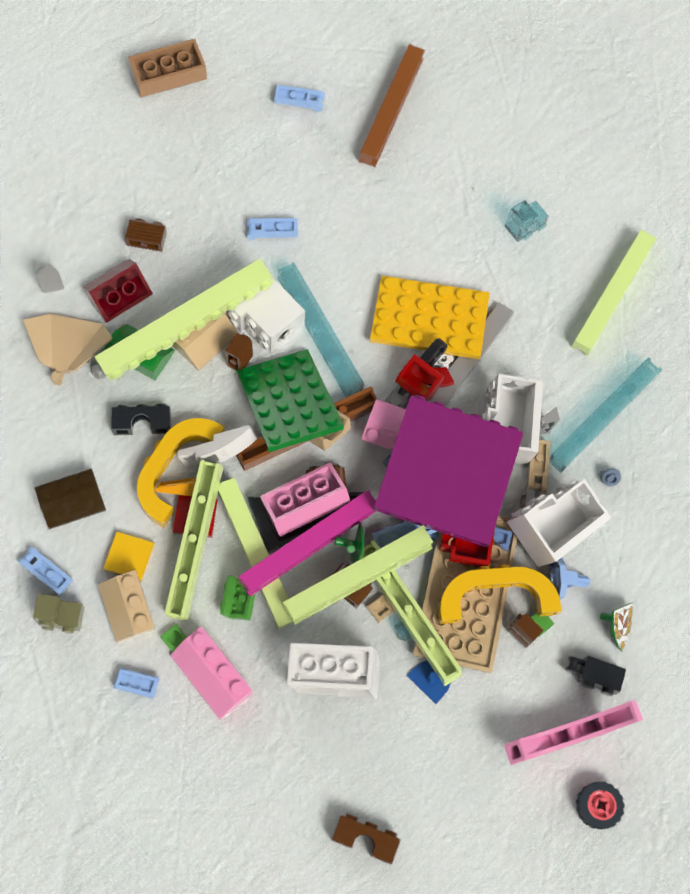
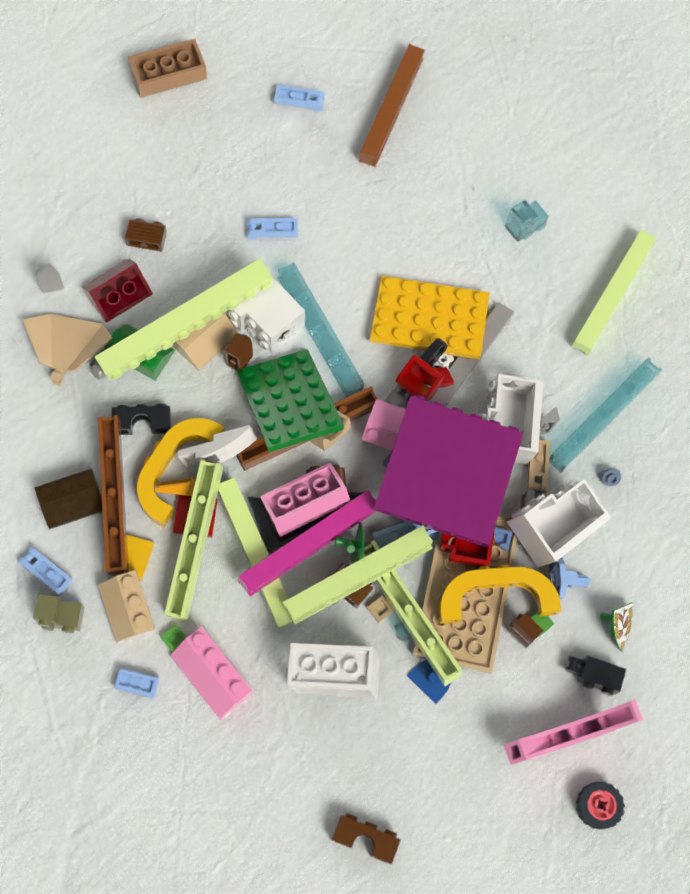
(113, 495): none -> dark orange tile
(236, 601): bright green bracket -> none

